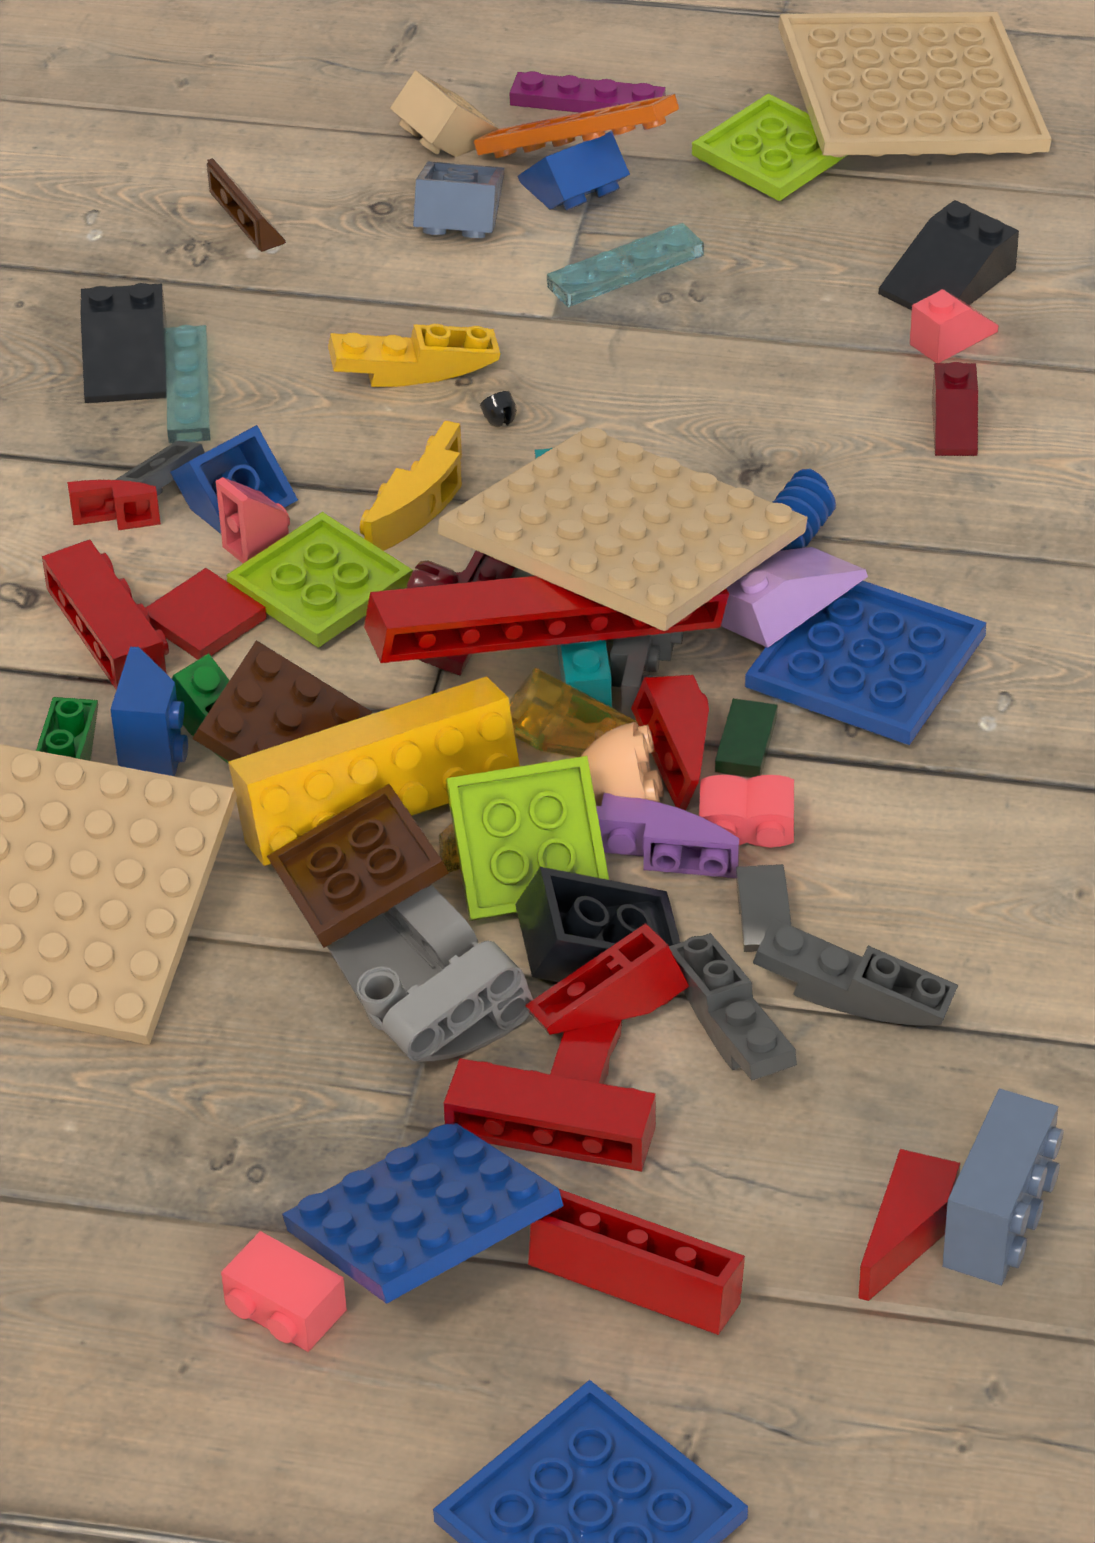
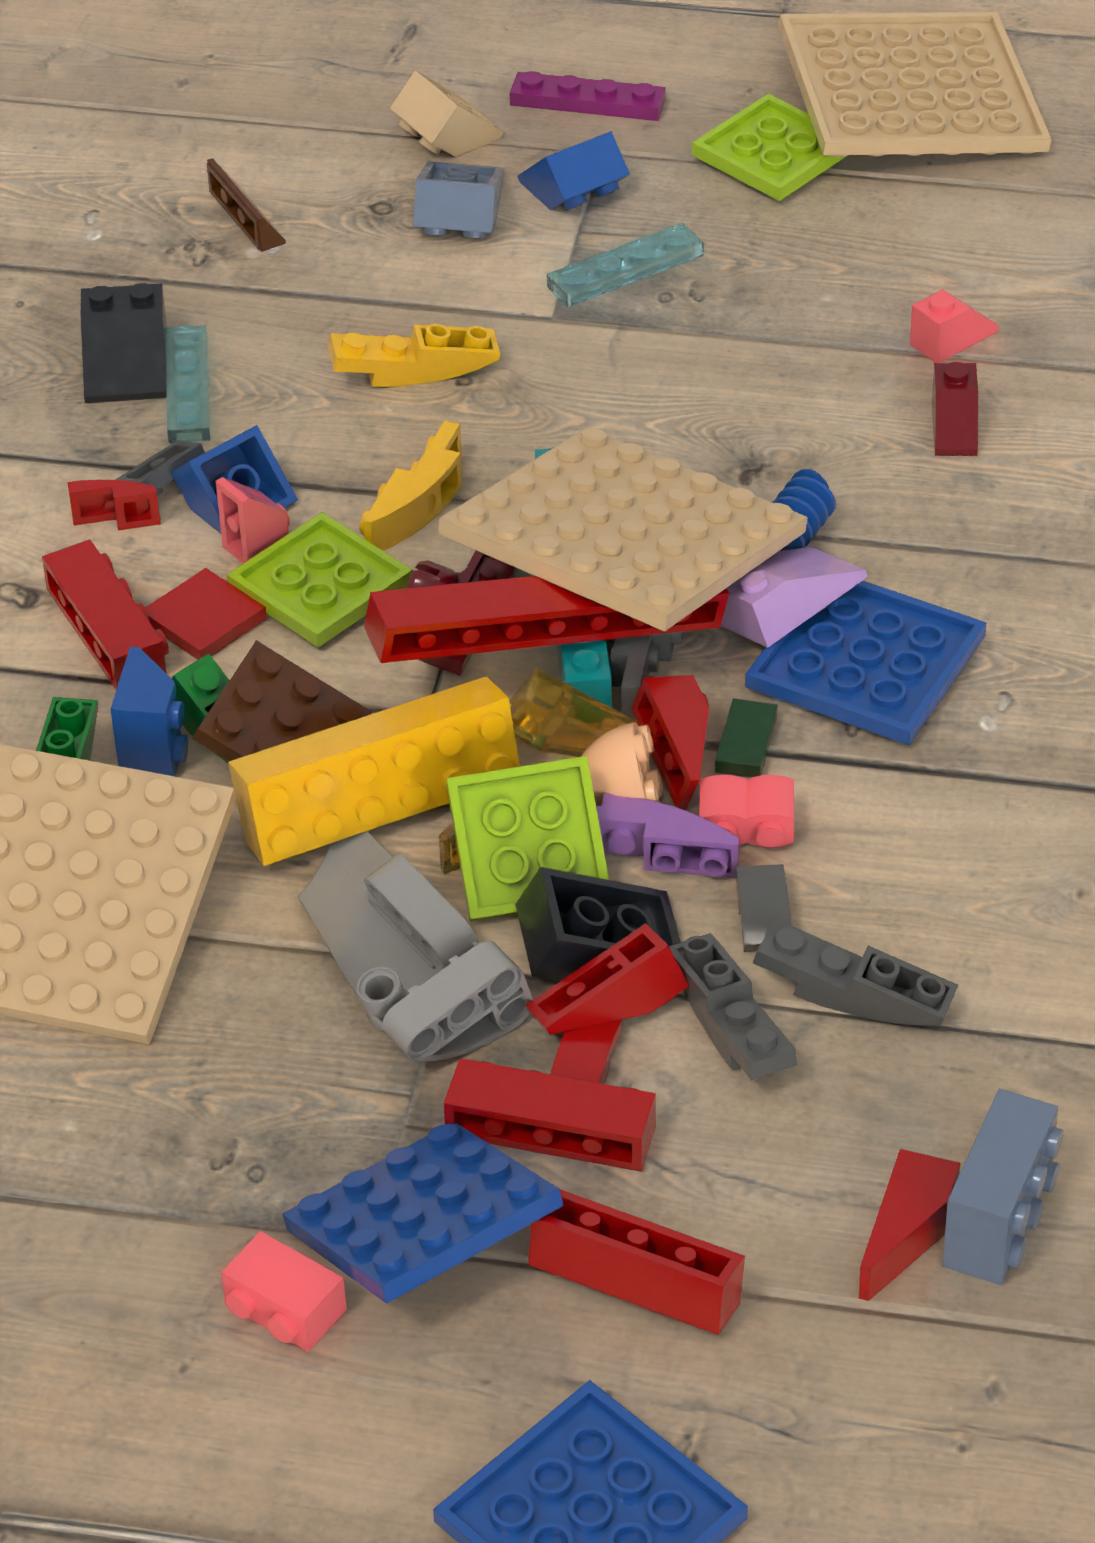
(357, 865): reddish brown plate -> none
(499, 408): black hinge -> none
(587, 124): orange plate -> none
(955, 253): black slope -> none

